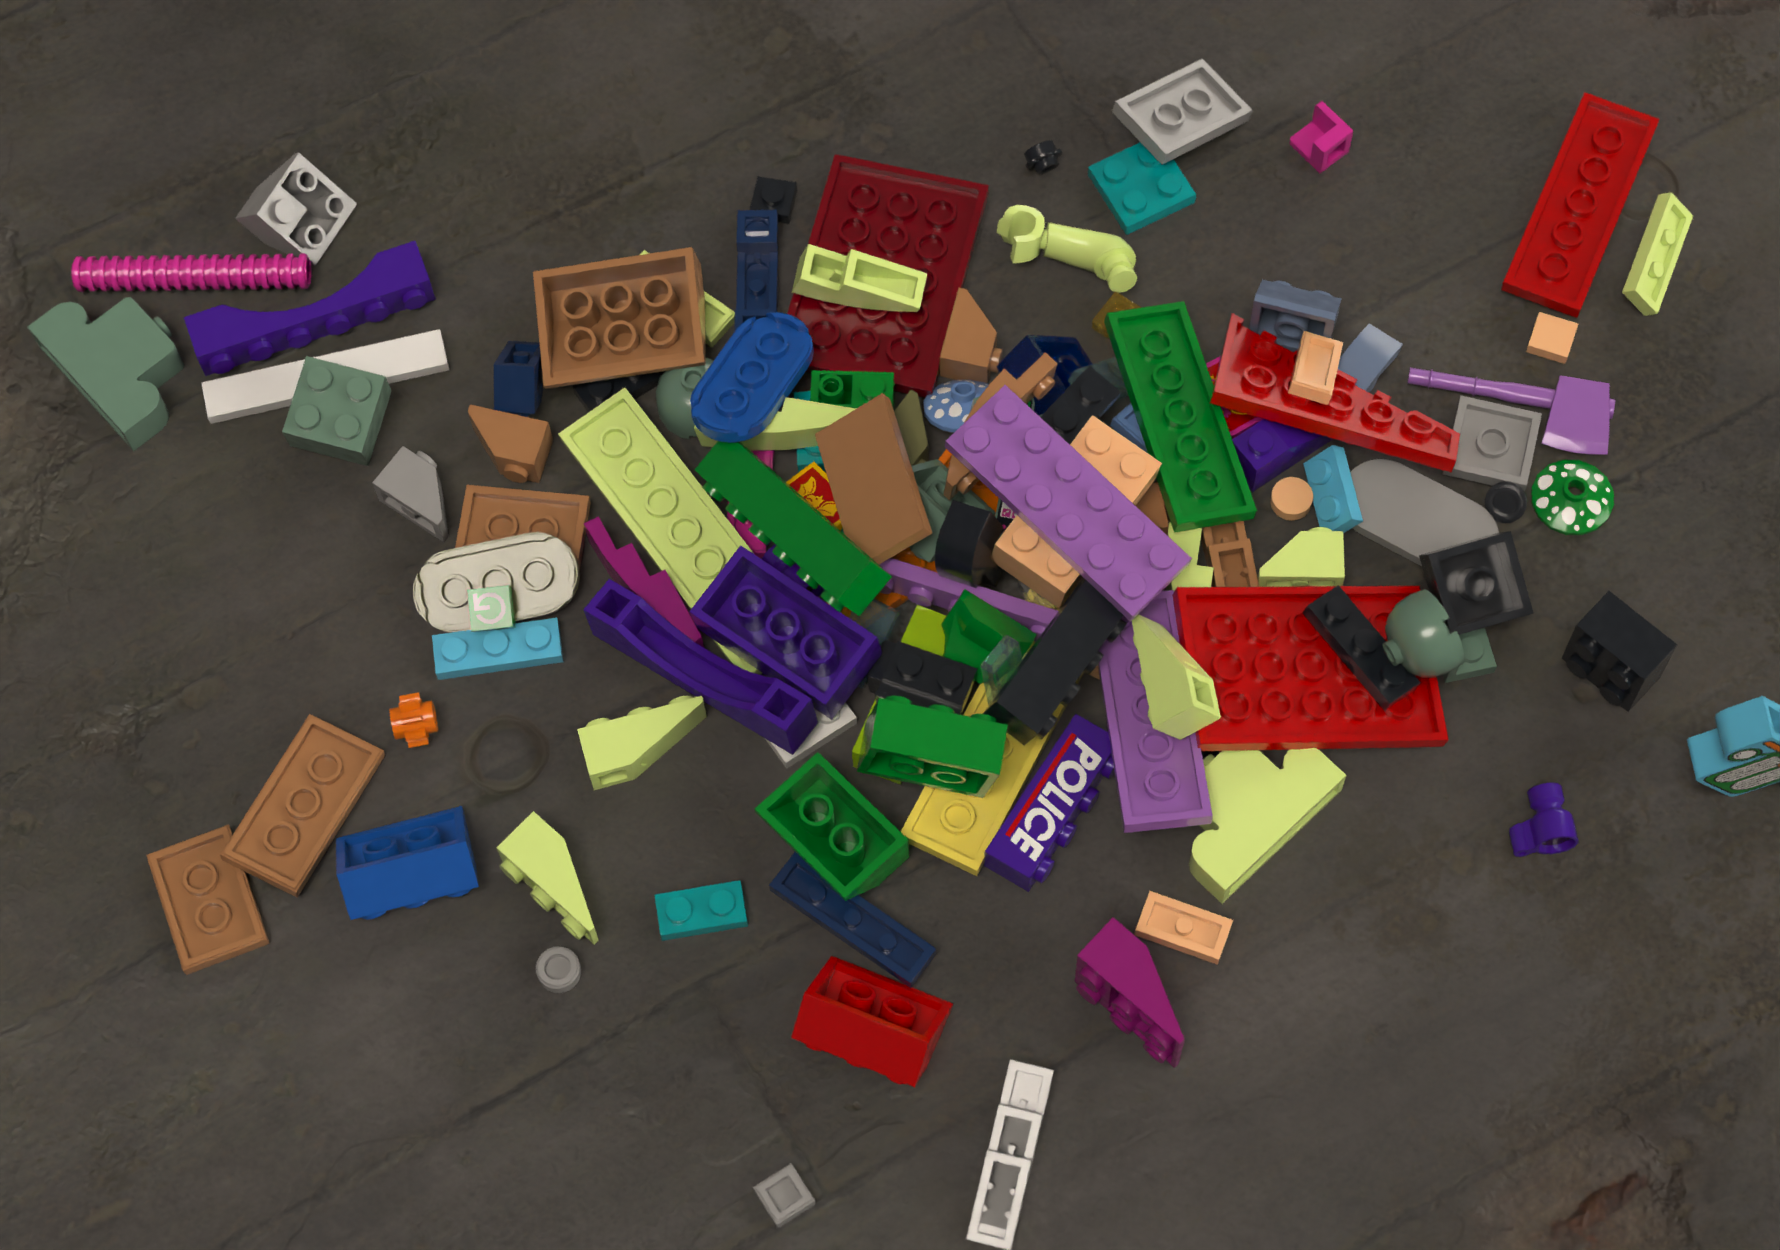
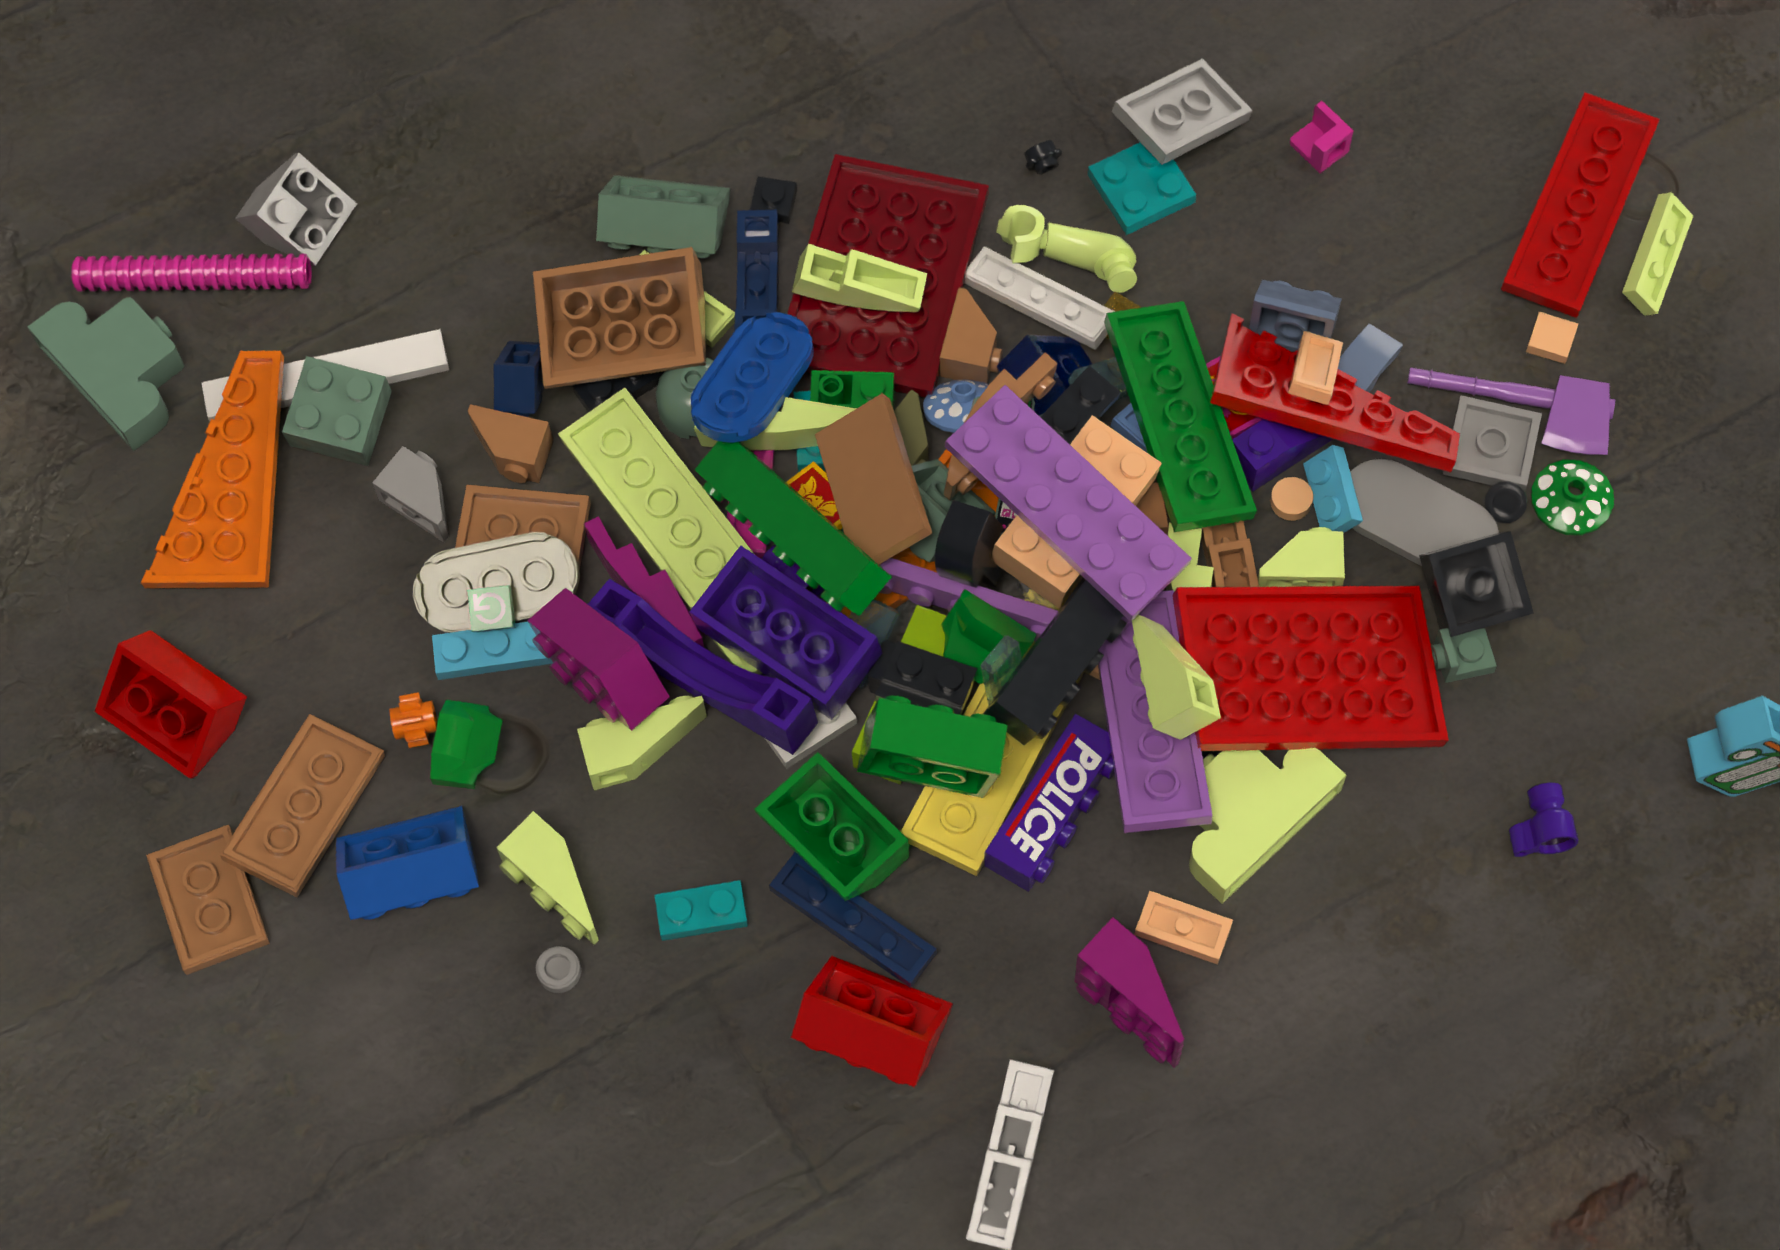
(169, 702): none -> red slope
(228, 497): none -> orange wing
(234, 336): dark purple arch -> none
(463, 743): none -> green slope
(597, 659): none -> magenta brick
(662, 215): none -> sand green slope
(784, 1195): light grey tile -> none
(1038, 297): none -> white tile
(1359, 647): black plate -> none
(1421, 638): sand green cylinder -> none
(1618, 651): black brick -> none

